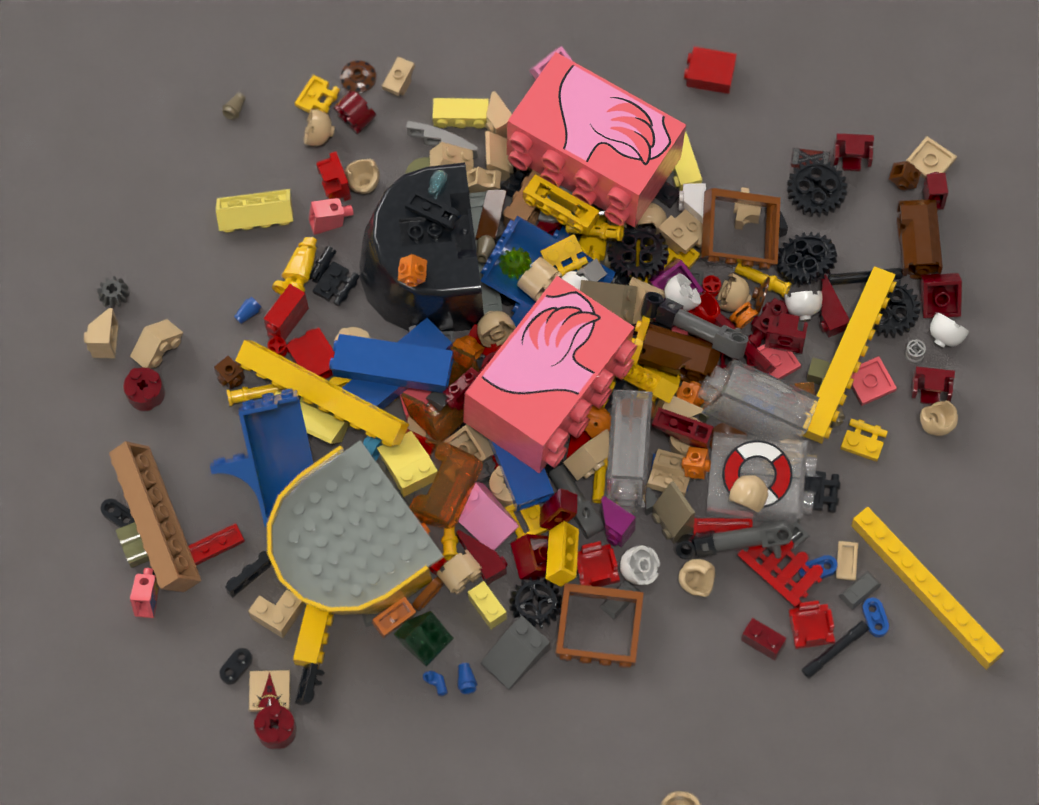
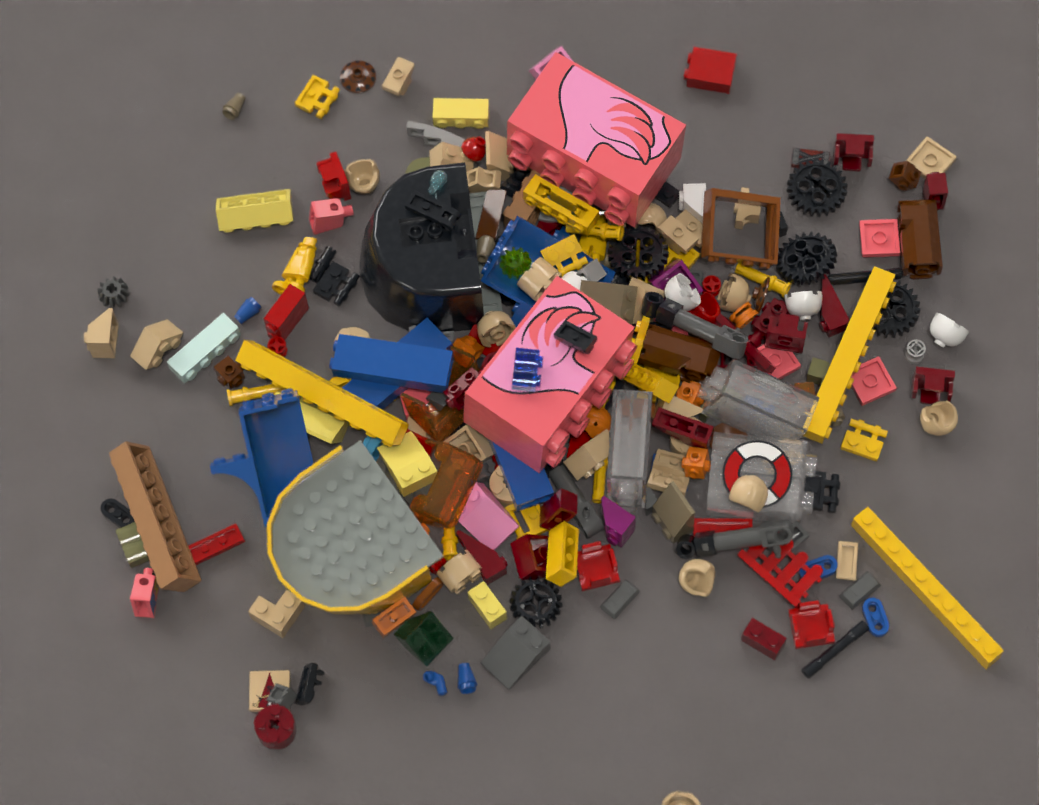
(144, 388): dark red brick -> none
(204, 348): none -> light aqua brick
(236, 665): black plate -> none
(248, 574): black plate -> none
(282, 696): none -> dark grey slope
(312, 352): red brick -> none
(312, 636): yellow brick -> none
(318, 128): tan cylinder -> none
(355, 111): dark red brick -> none
(412, 270): orange brick -> none
(474, 148): none -> red brick
(497, 116): tan slope -> none
(526, 369): none -> clear blue brick
(575, 337): none -> black plate
(601, 593): dark orange window -> none
(640, 565): white cylinder -> none
(686, 169): light yellow brick -> none
(879, 238): none -> coral plate
(941, 295): dark red slope -> none

